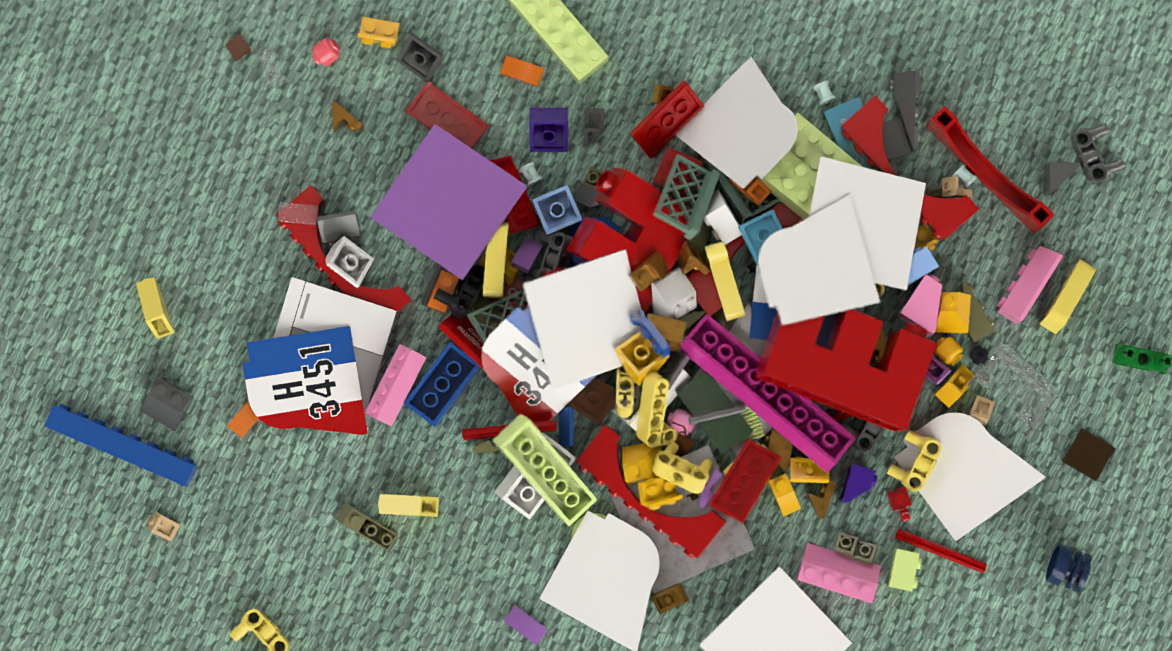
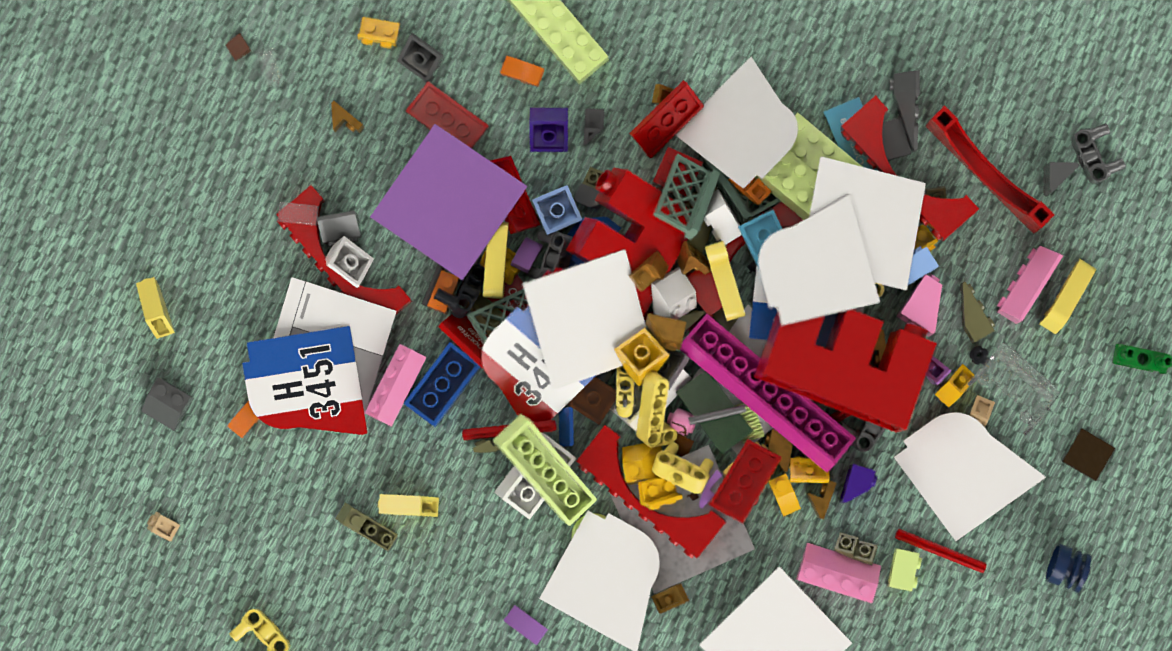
(120, 445): blue brick -> none
(326, 51): coral head -> none
(530, 174): light aqua bush -> none
(649, 332): blue plate -> none
(824, 92): light aqua bush -> none
(900, 501): red plate -> none
(923, 464): light yellow piece -> none
(948, 350): yellow head -> none
(952, 190): tan bracket -> none
(953, 313): yellow slope -> none
(964, 176): light aqua bush -> none

